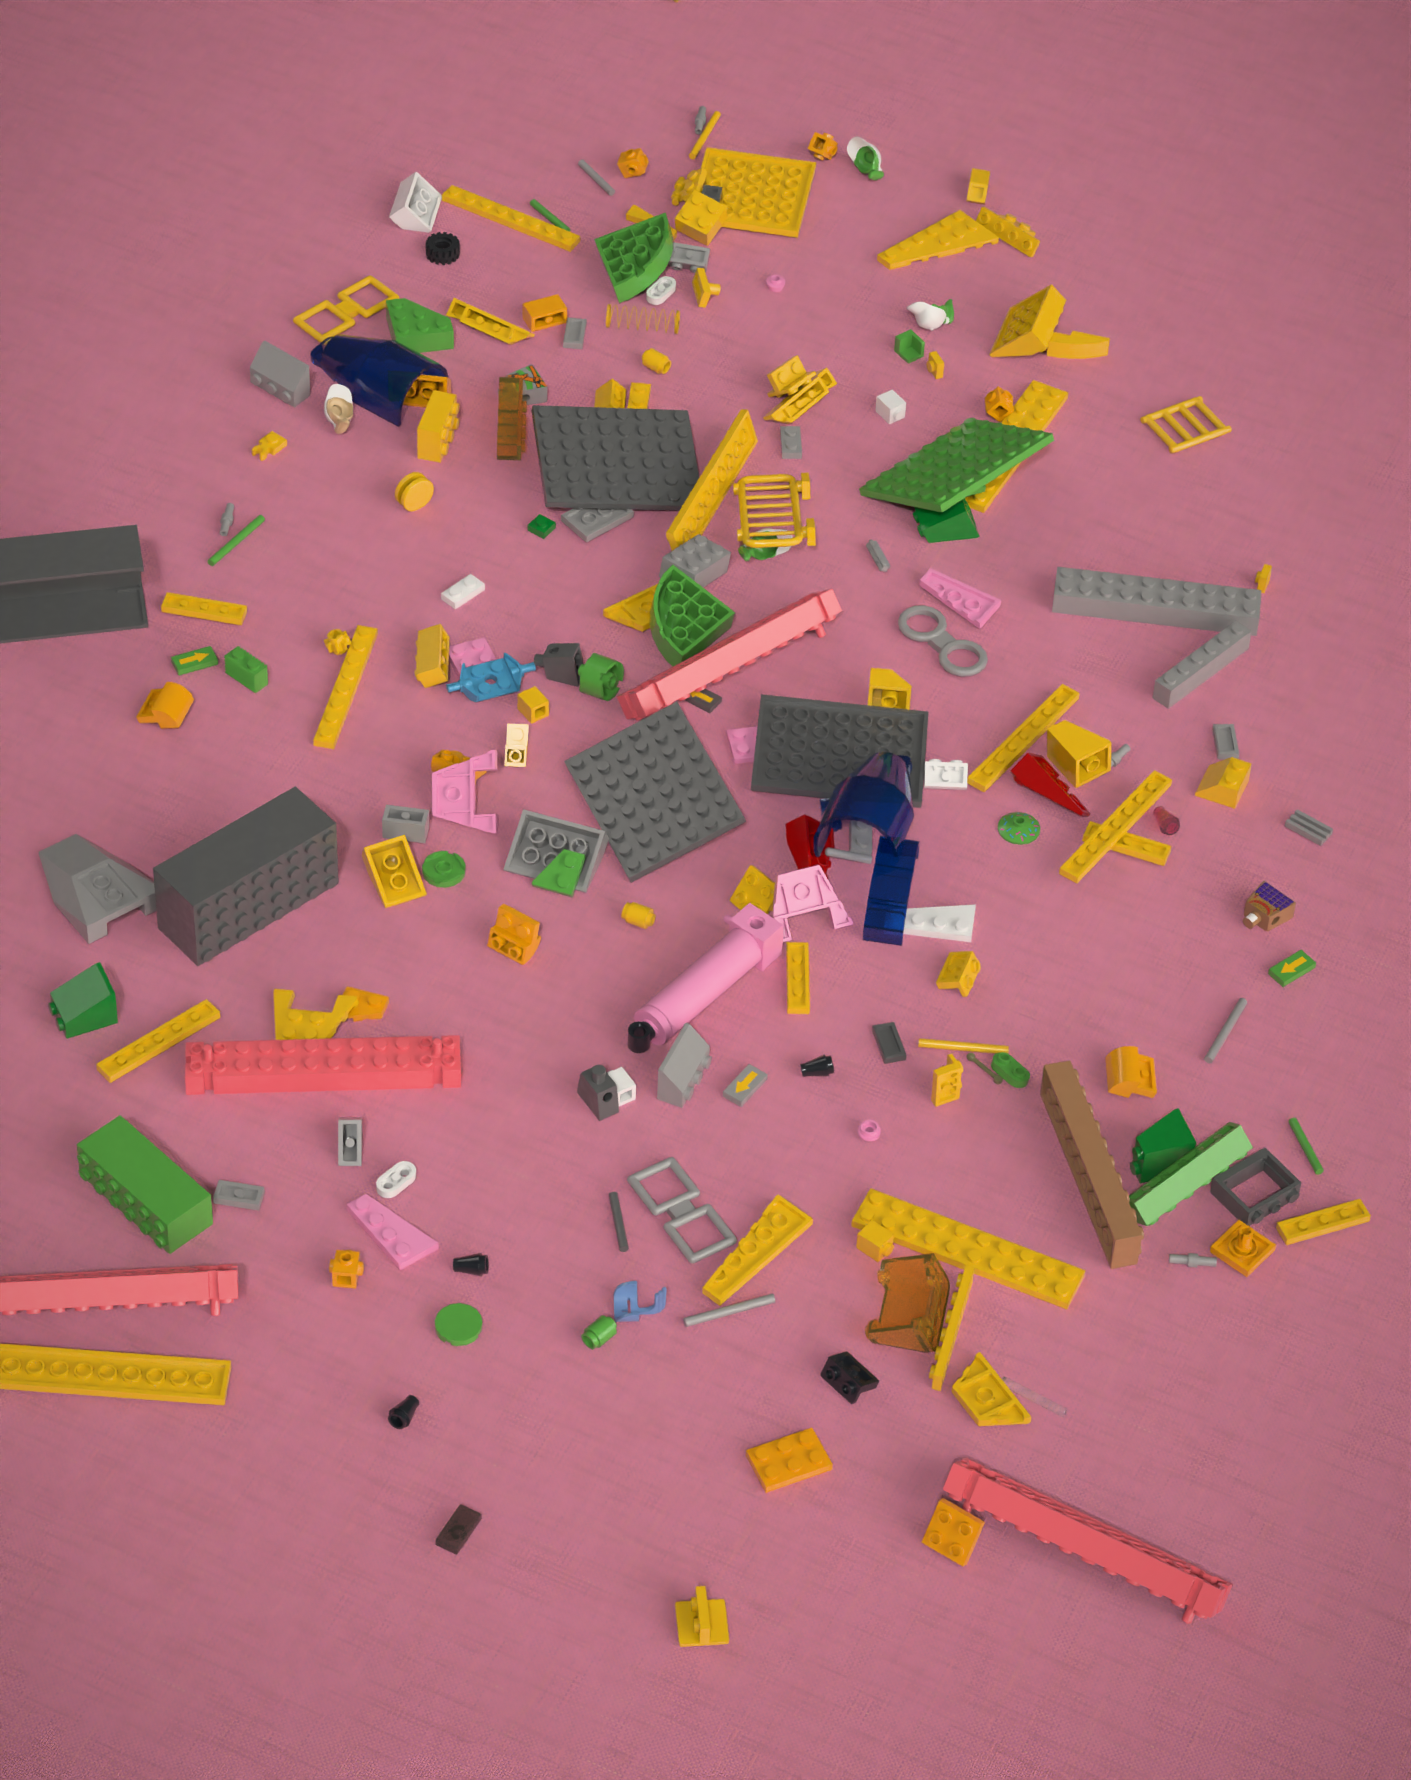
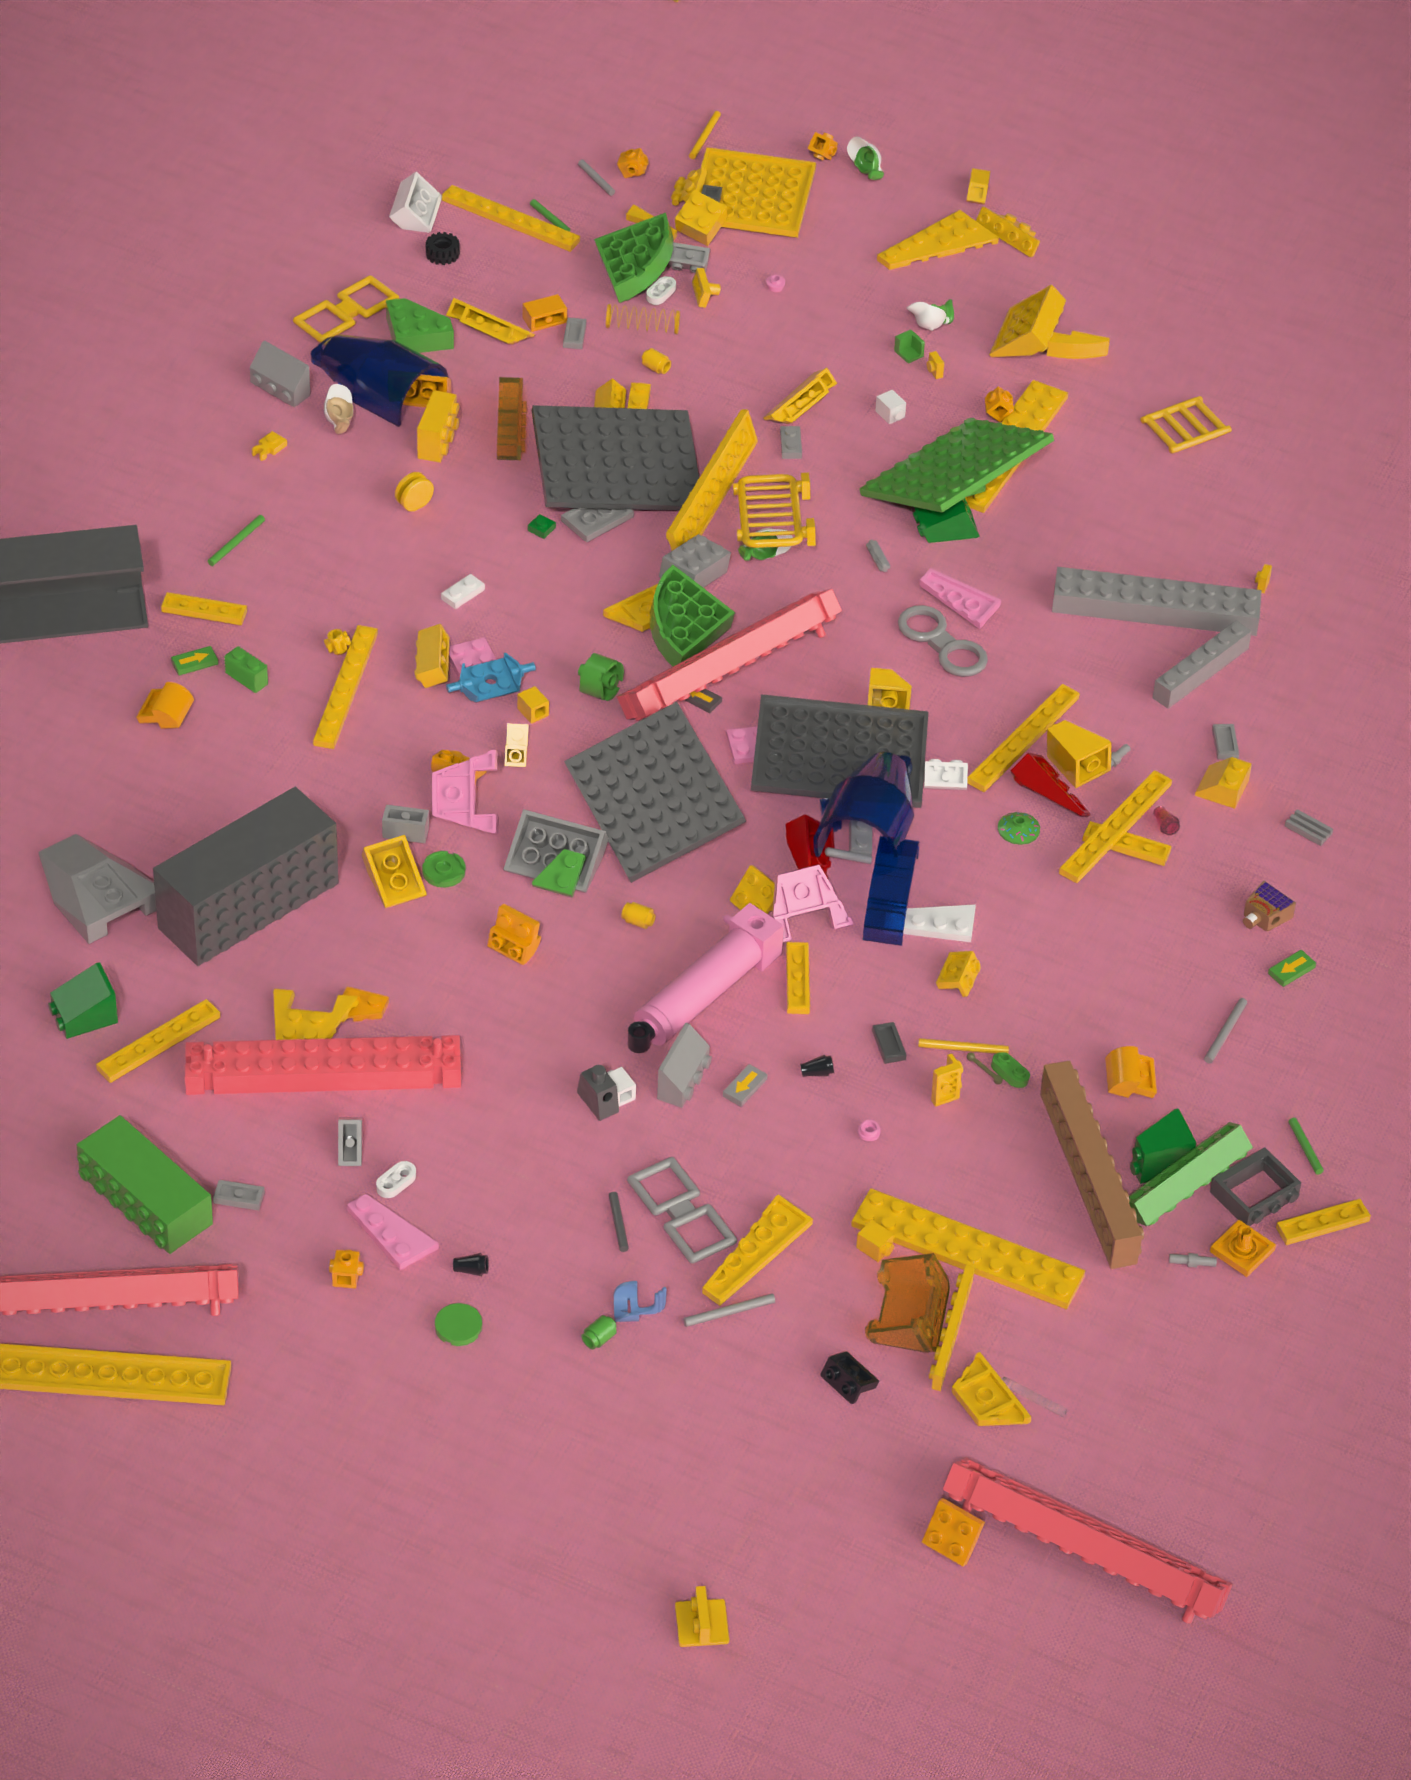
(226, 519): light grey bar -> none
(402, 1413): black cone -> none
(458, 1529): clear smoke plate -> none
(533, 385): torso -> none
(561, 662): dark grey torso -> none
(700, 120): light grey bar -> none
(788, 377): yellow bracket -> none
(788, 1460): light orange plate -> none

